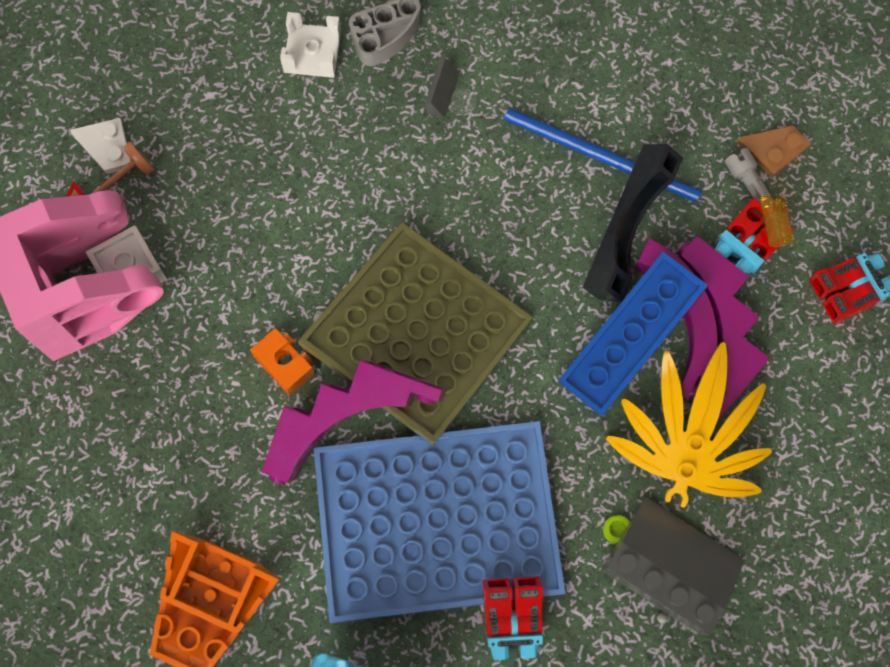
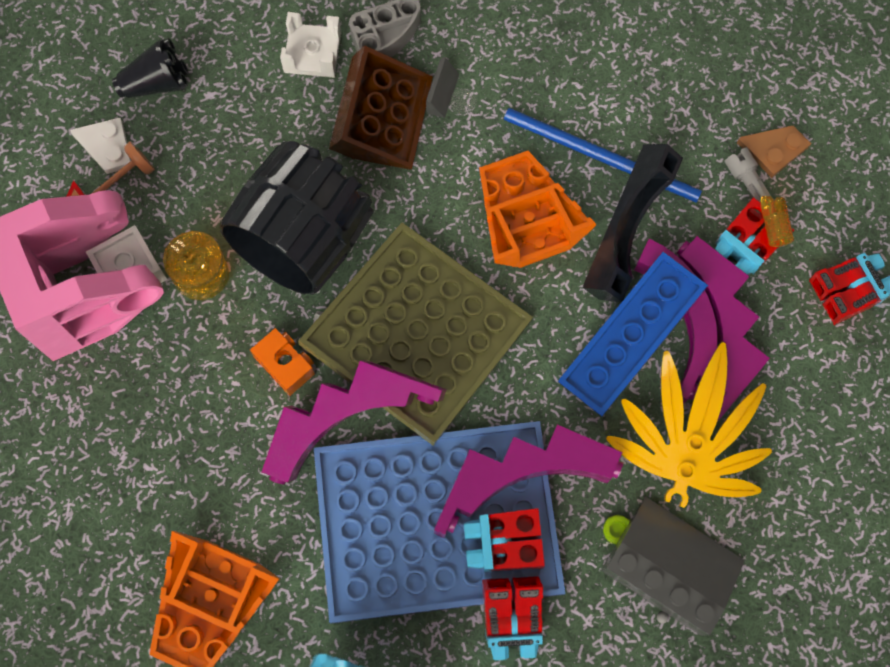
(152, 72): none -> black cone
(207, 274): none -> clear yellow wheel
(297, 217): none -> black wheel
(381, 110): none -> reddish brown slope
(485, 477): none -> magenta arch
(498, 549): none -> red hips
(529, 212): none -> orange wedge

